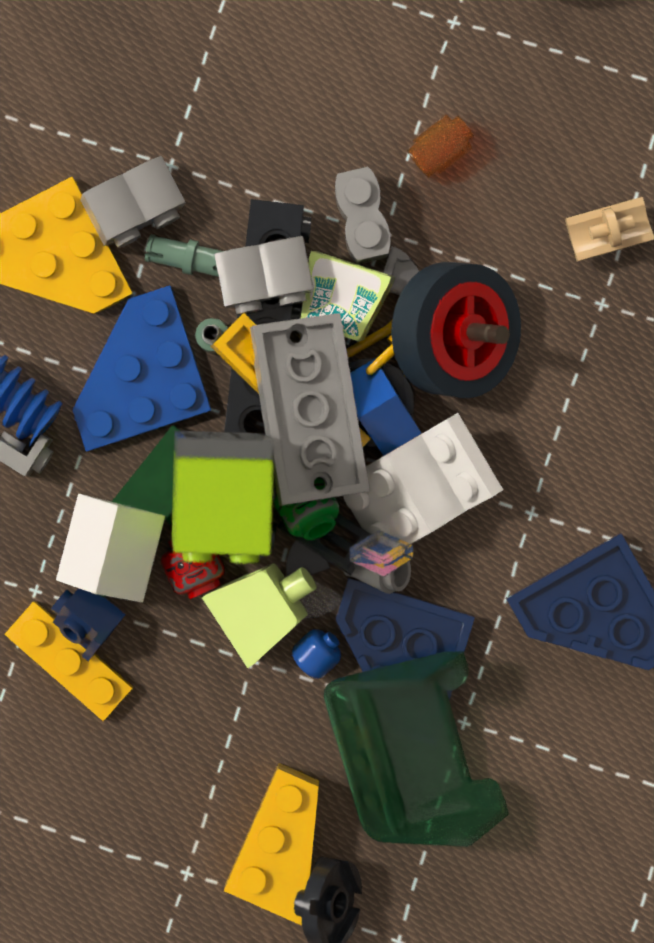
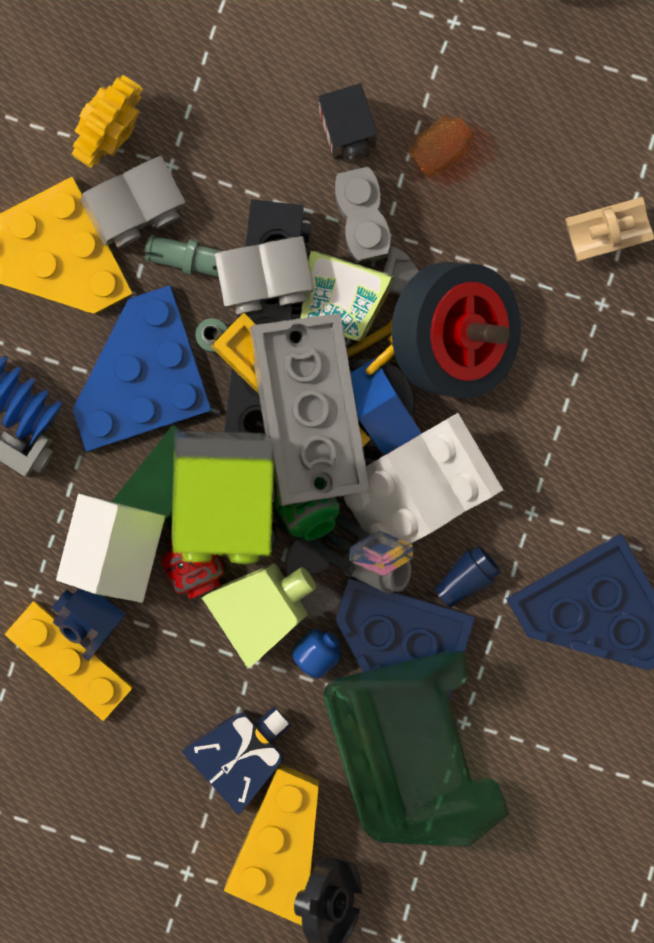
(107, 121): none -> yellow gear
(239, 755): none -> dark blue torso
(348, 123): none -> black brick
(468, 576): none -> dark blue cone

